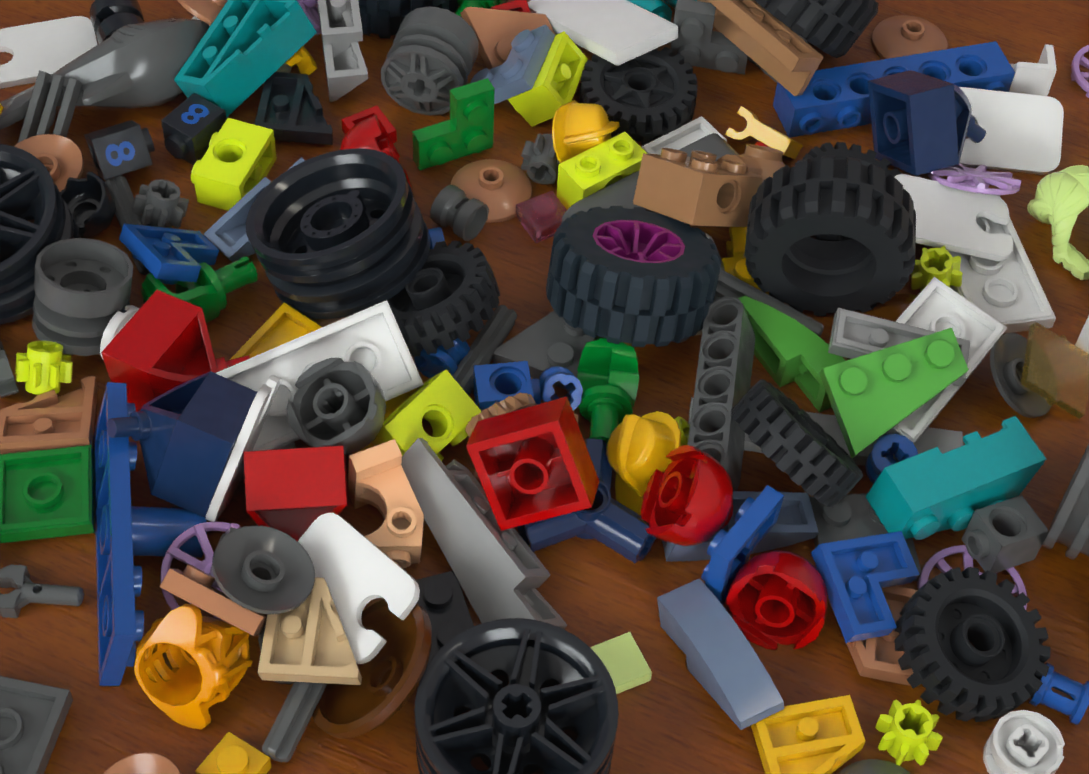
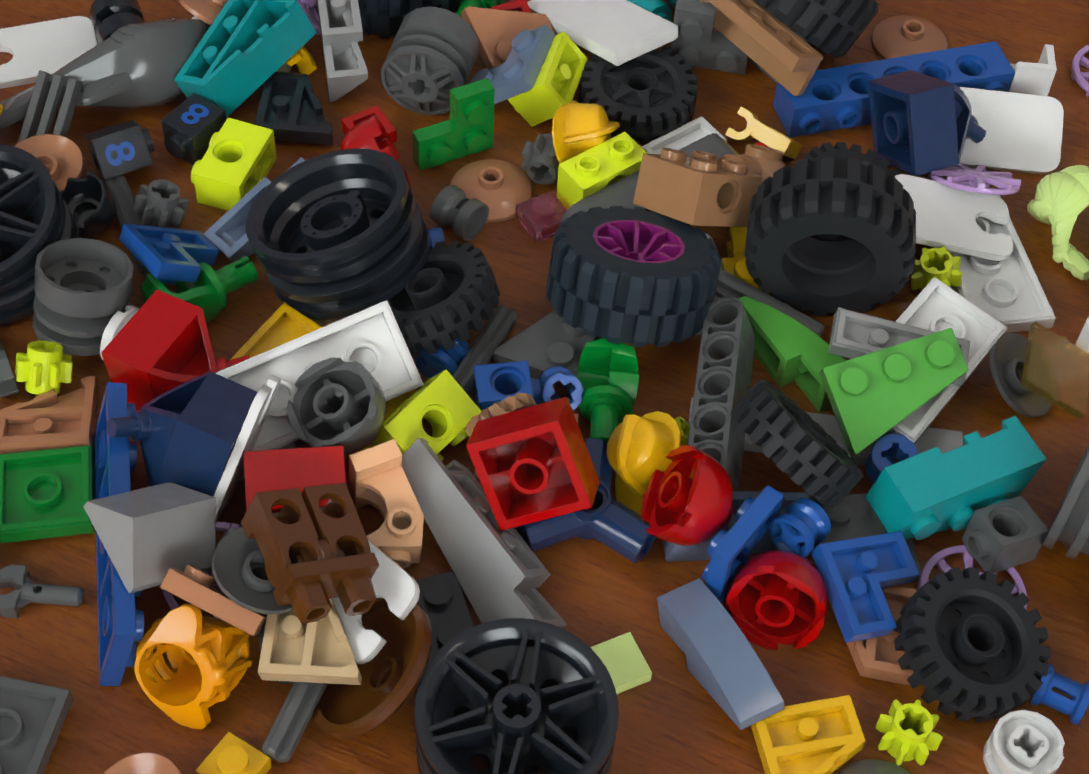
(155, 531): none -> light grey slope
(313, 550): none -> reddish brown hips
(800, 527): none -> blue wheel

